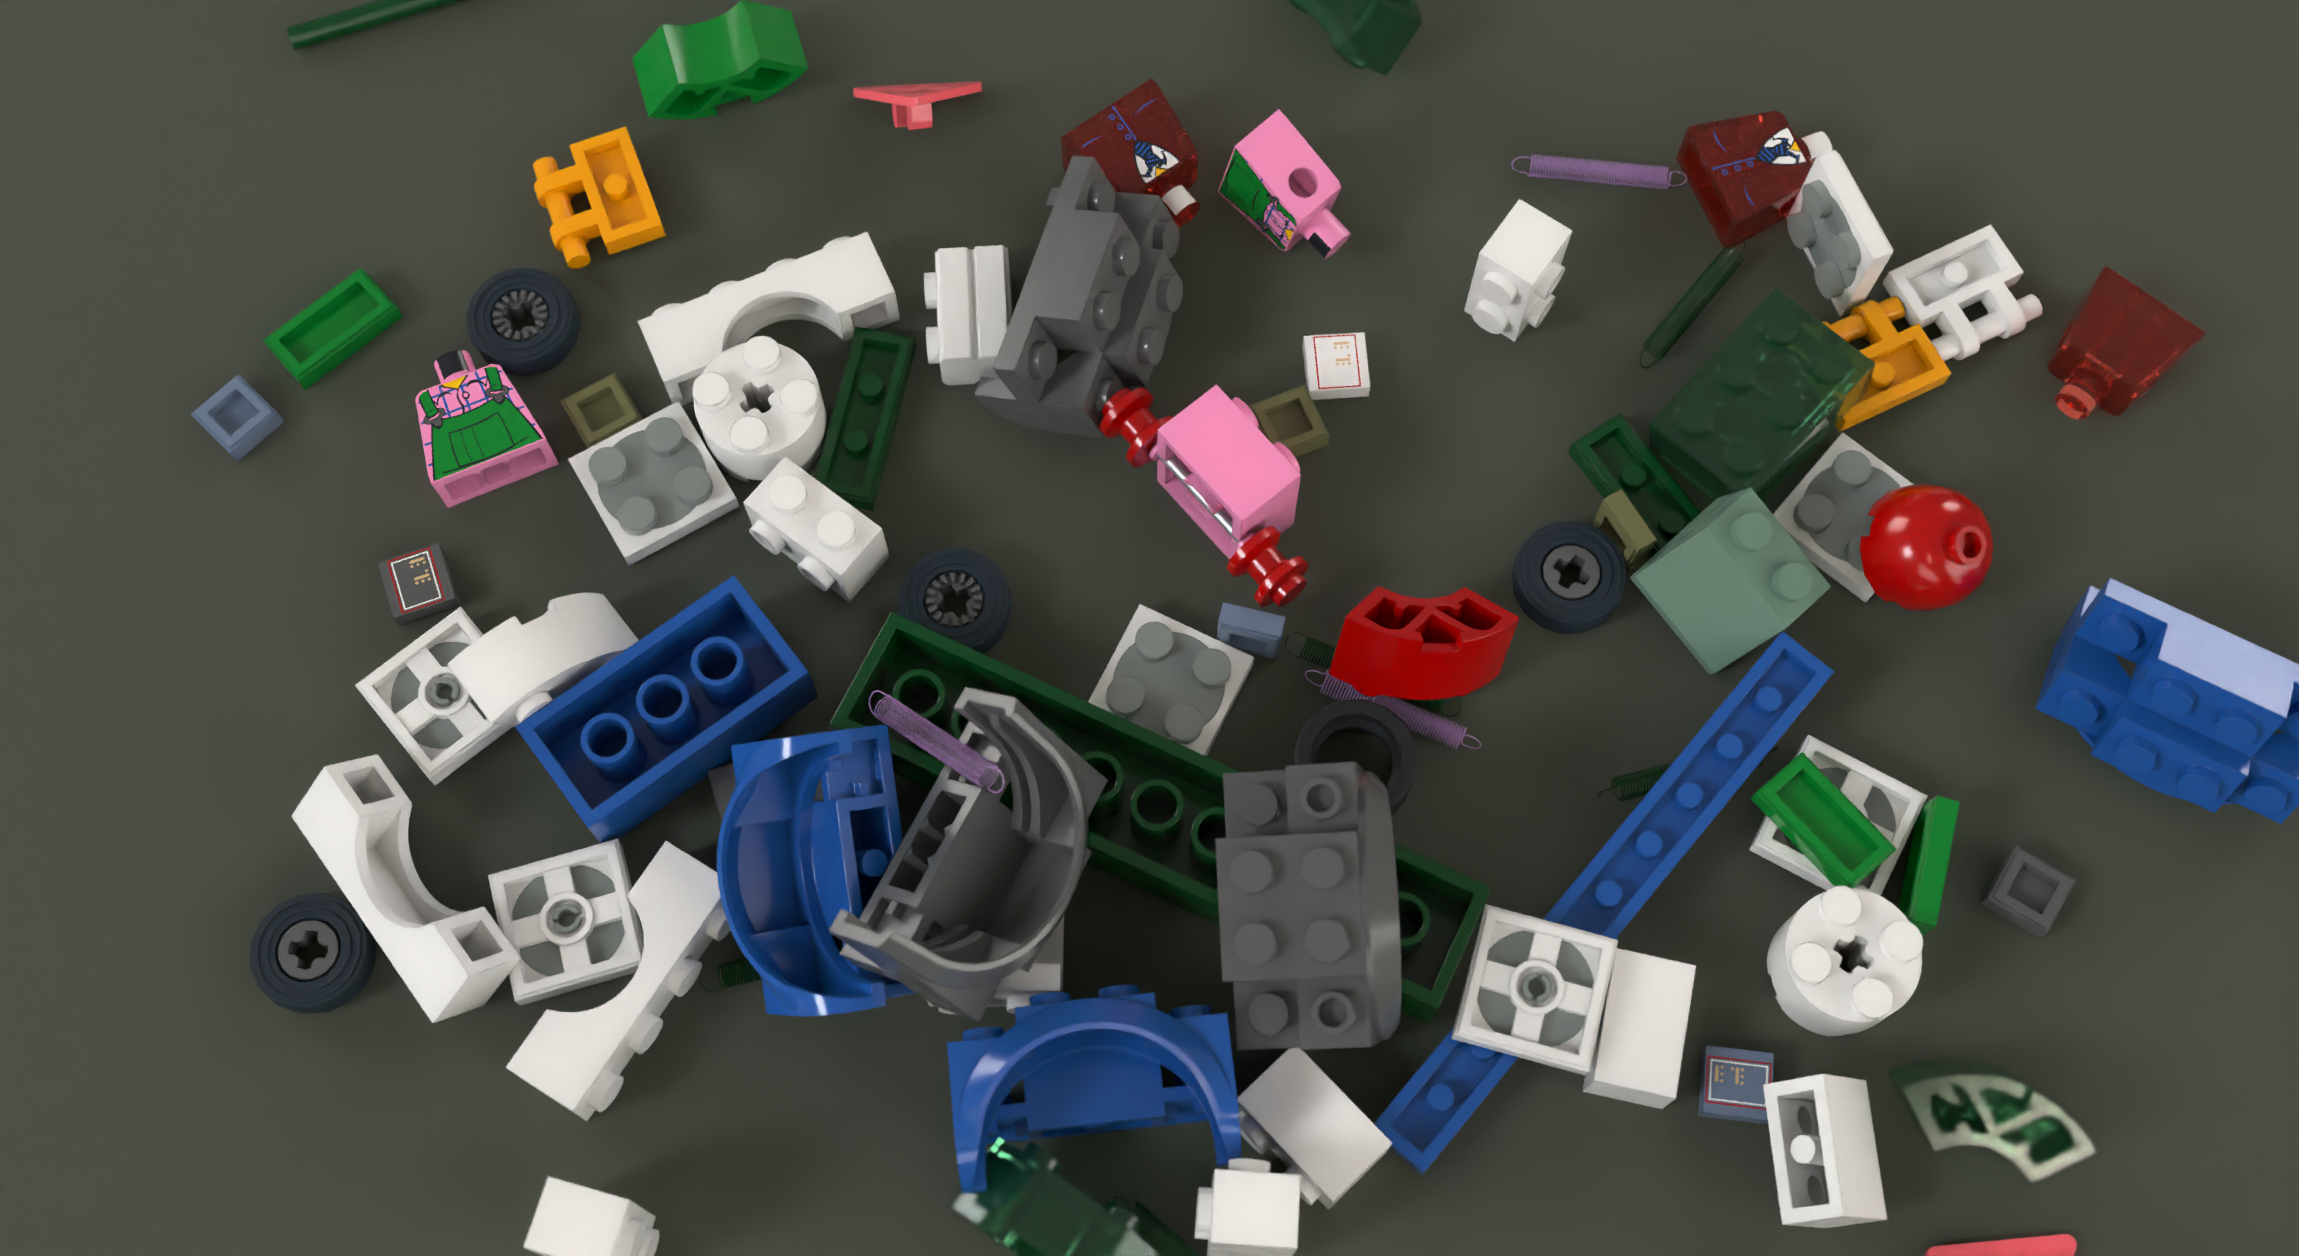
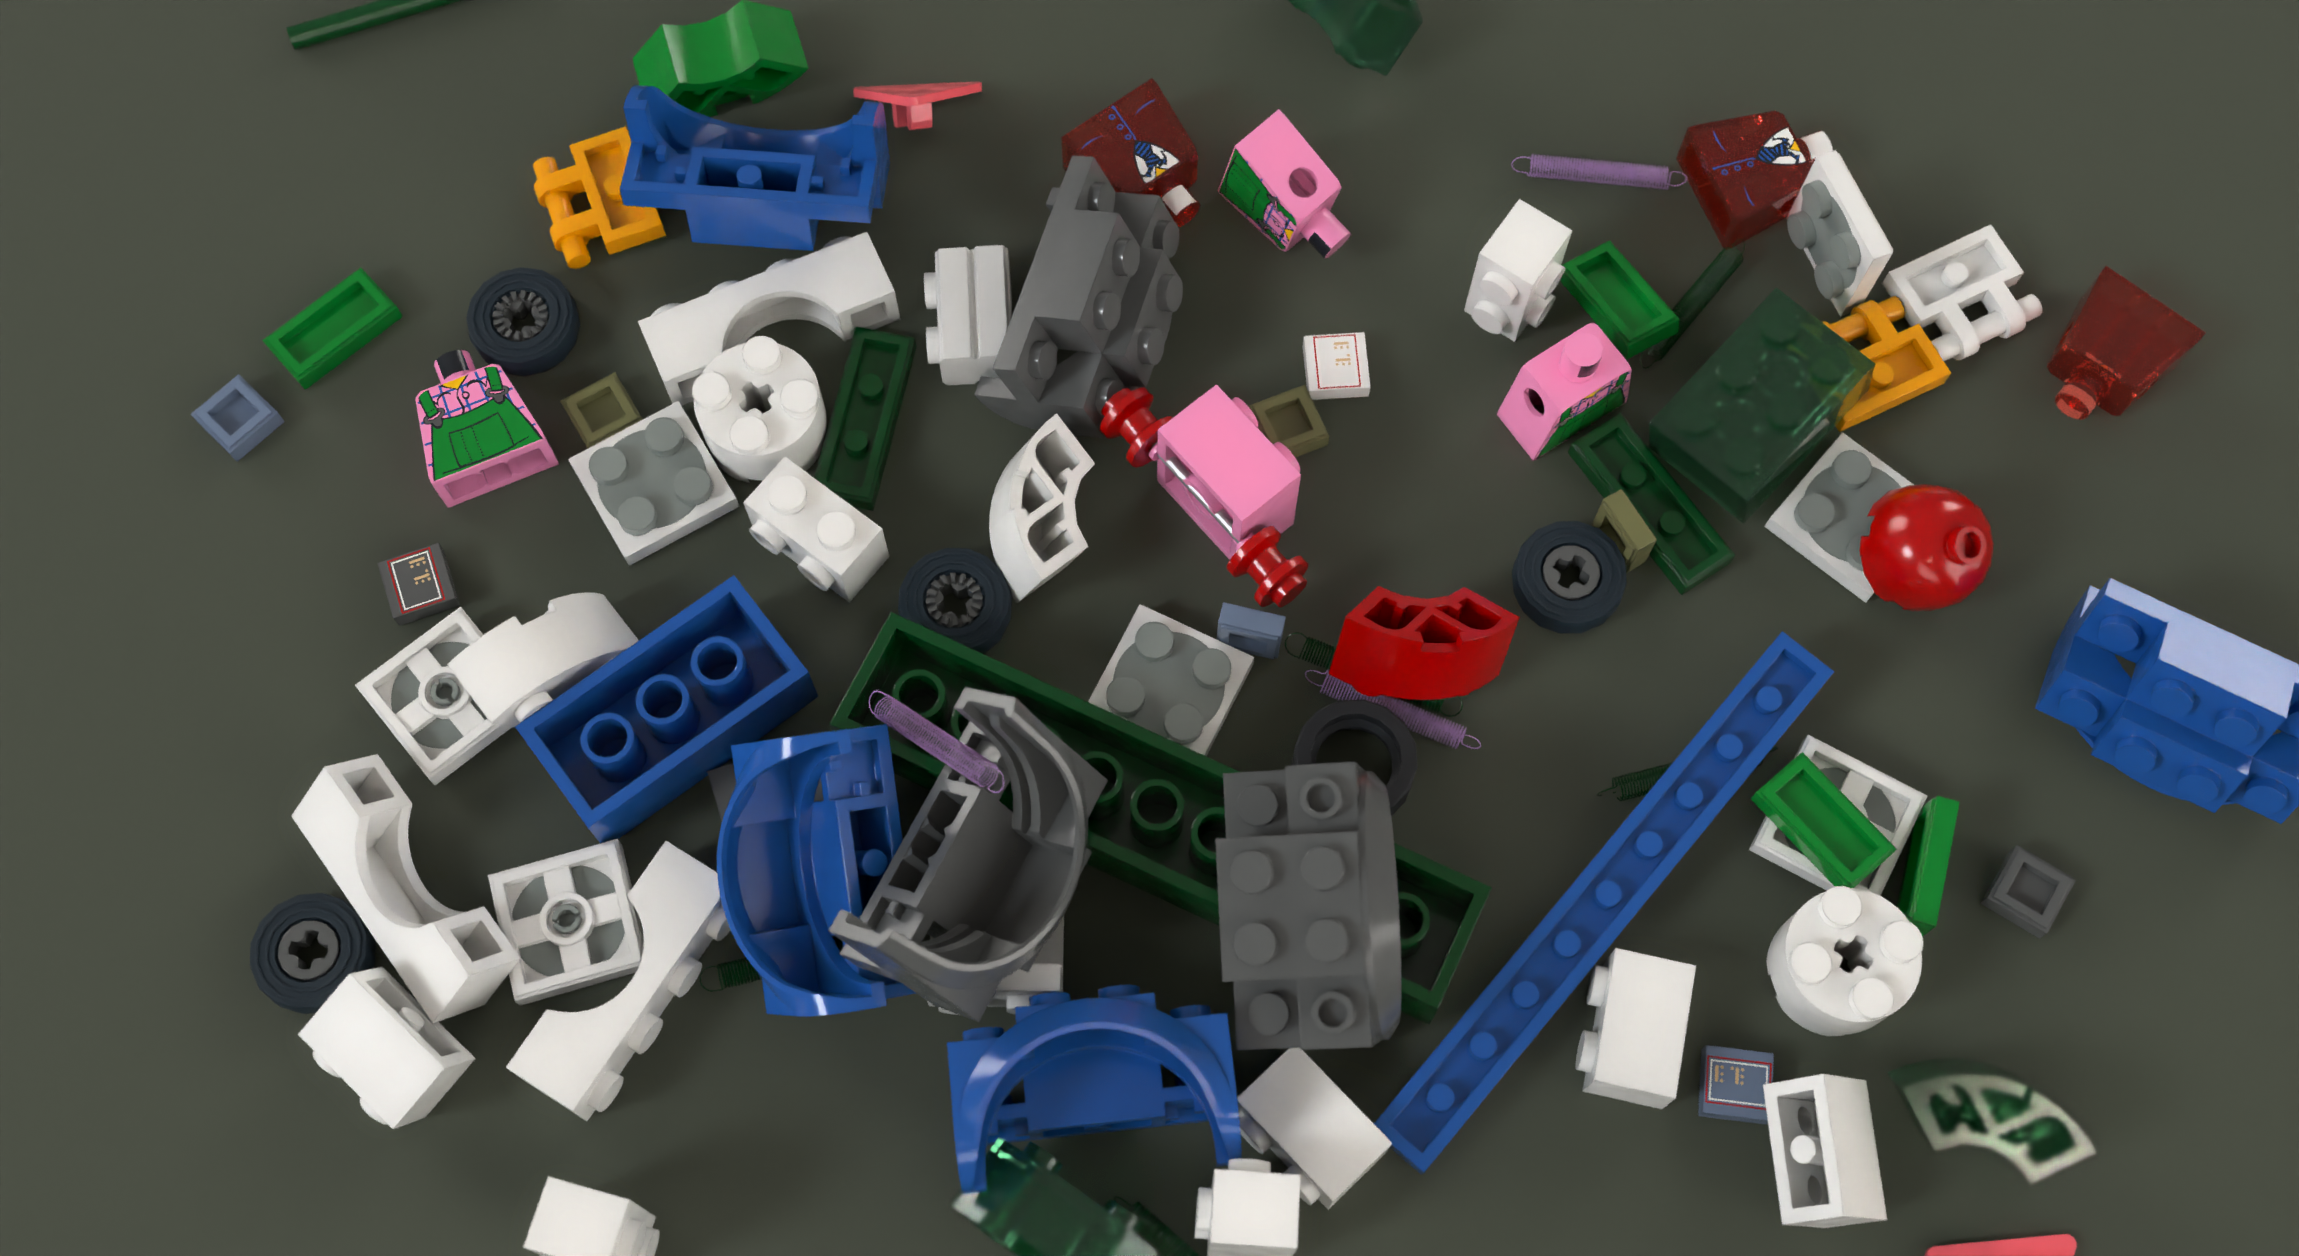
(385, 1047): none -> white brick
(752, 181): none -> blue piece
(1035, 511): none -> white brick
(1535, 989): white piece -> none
(1576, 385): none -> bright pink torso
(1619, 299): none -> green tile
(1730, 580): sand green slope -> none

